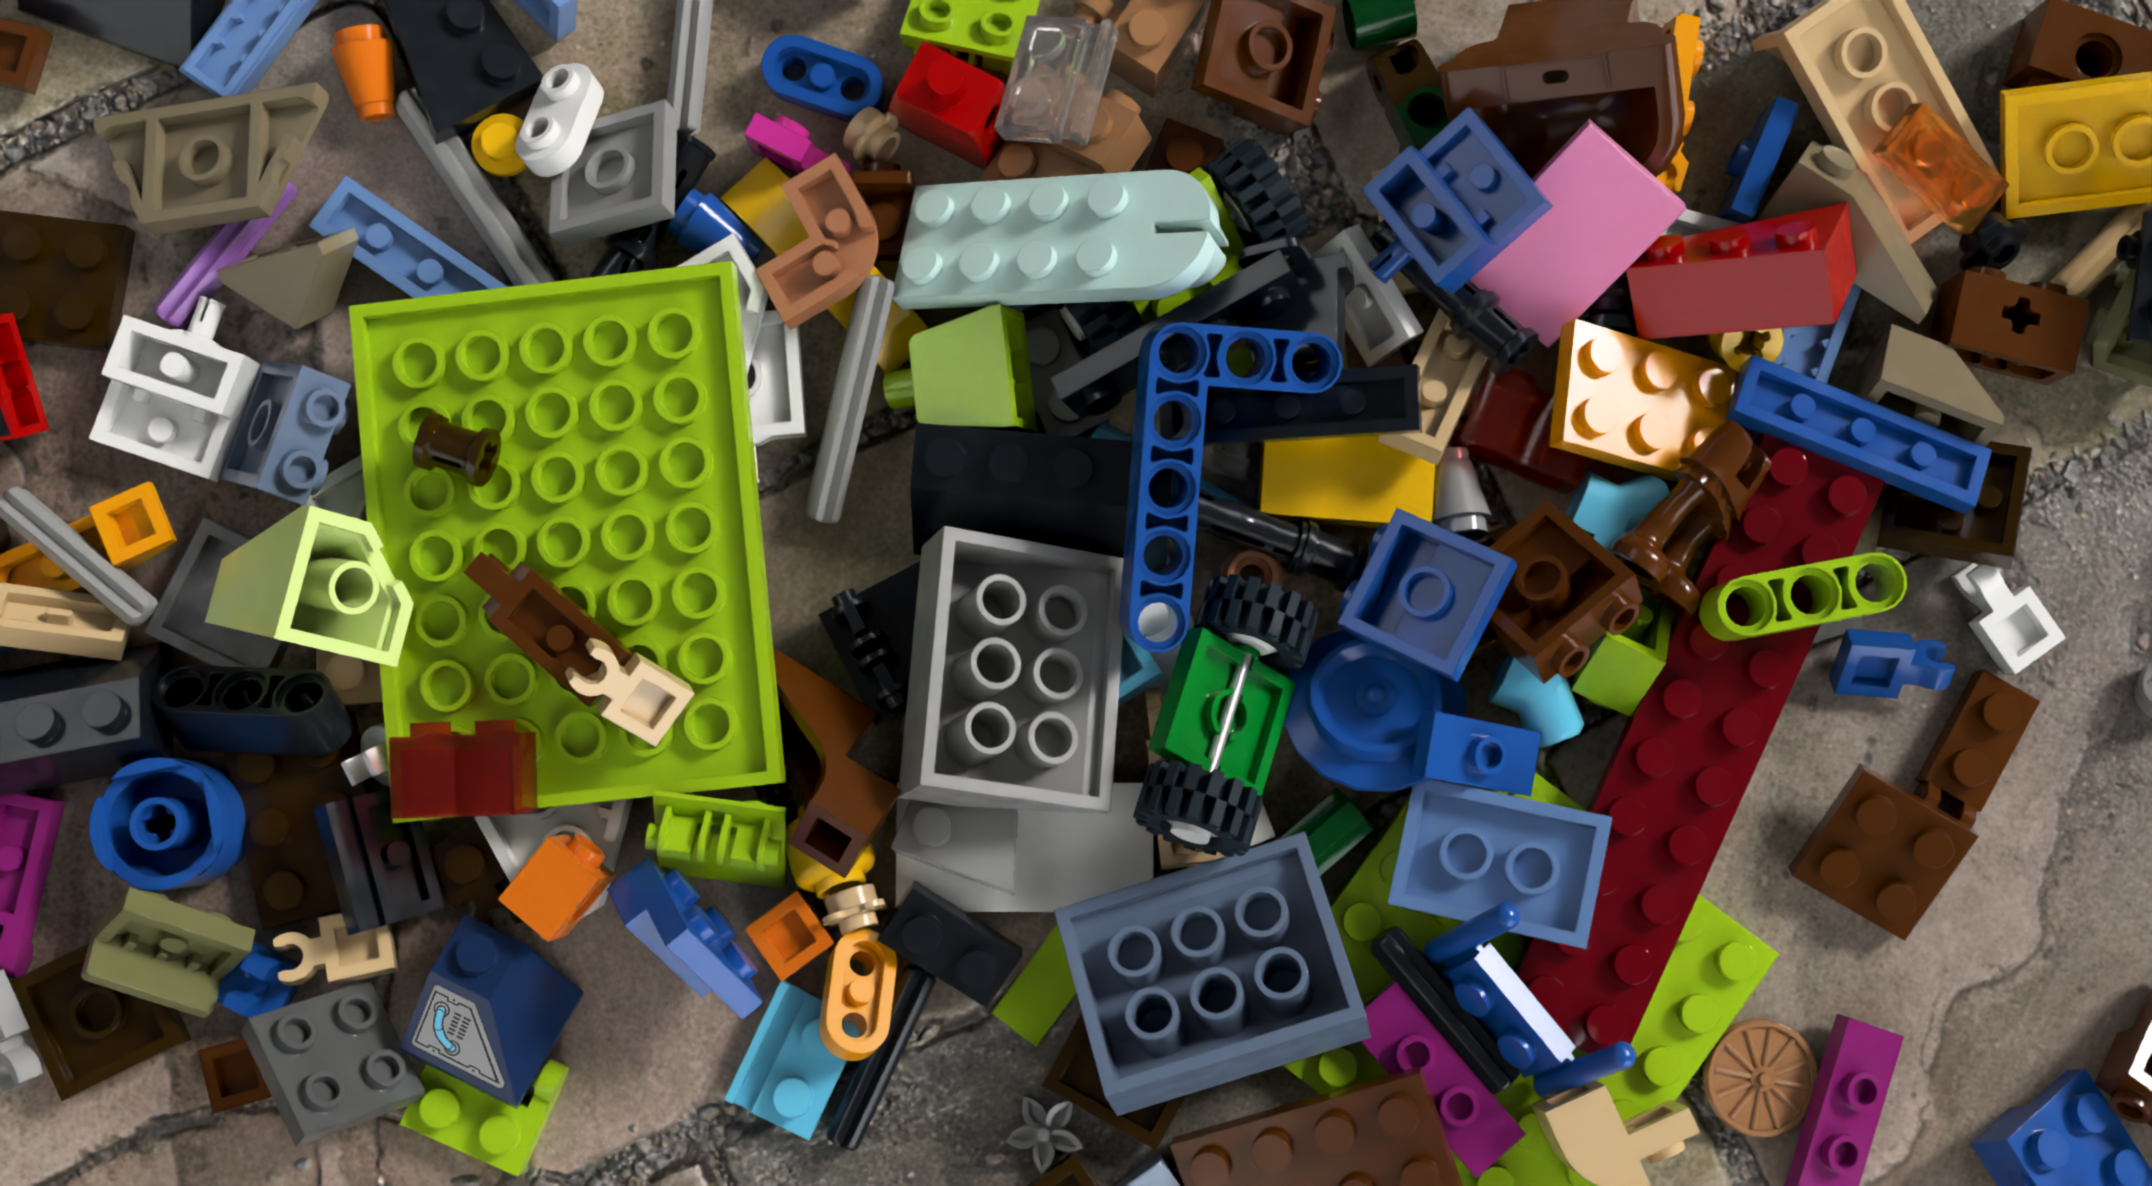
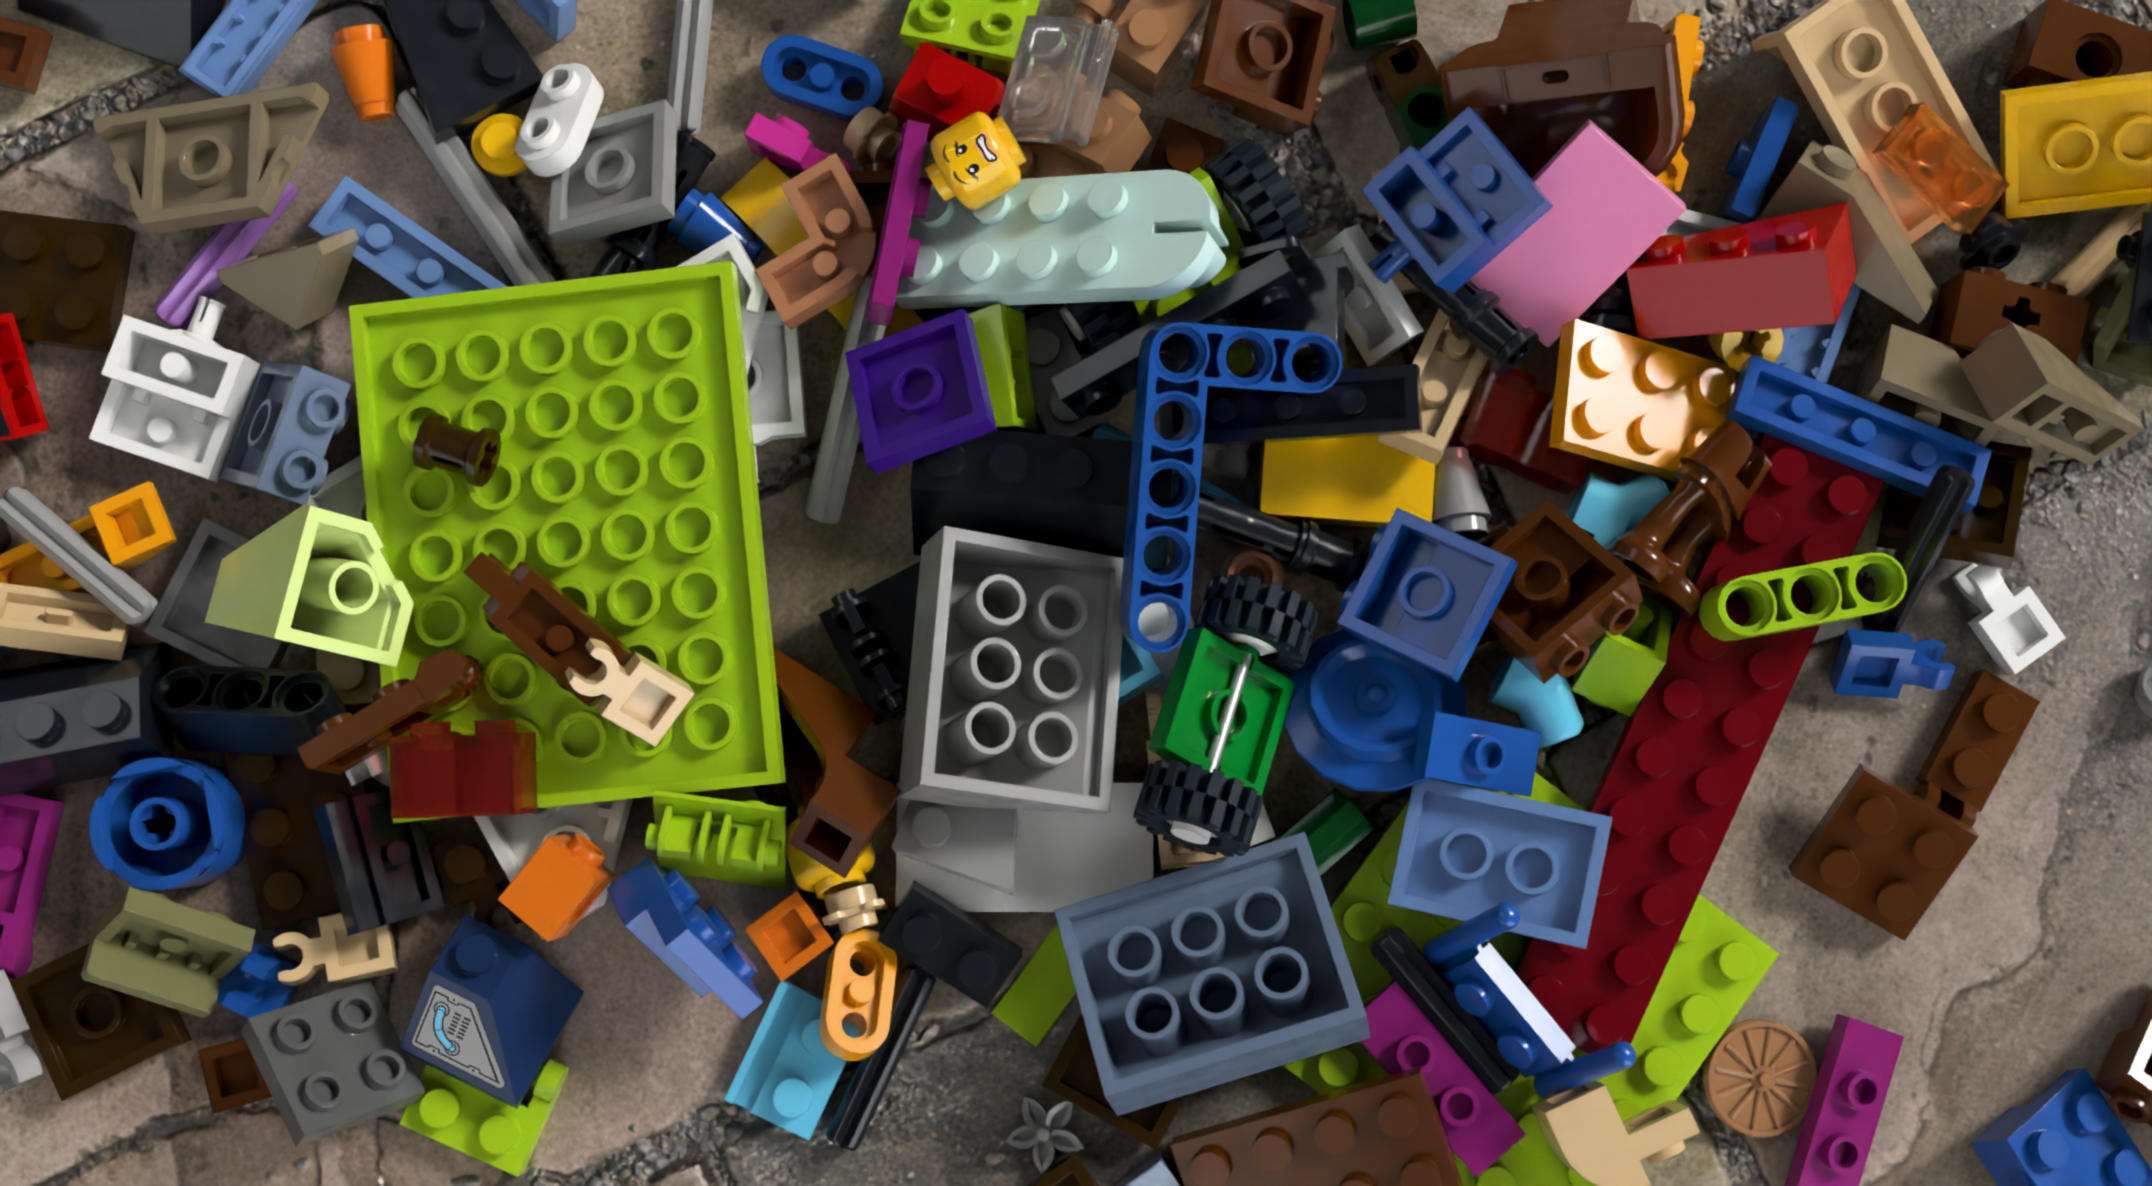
(355, 737): none -> reddish brown hinge
(906, 198): none -> magenta plate
(920, 391): none -> dark purple plate
(975, 160): none -> yellow head
(1925, 540): none -> black axle
(2046, 396): none -> dark tan slope

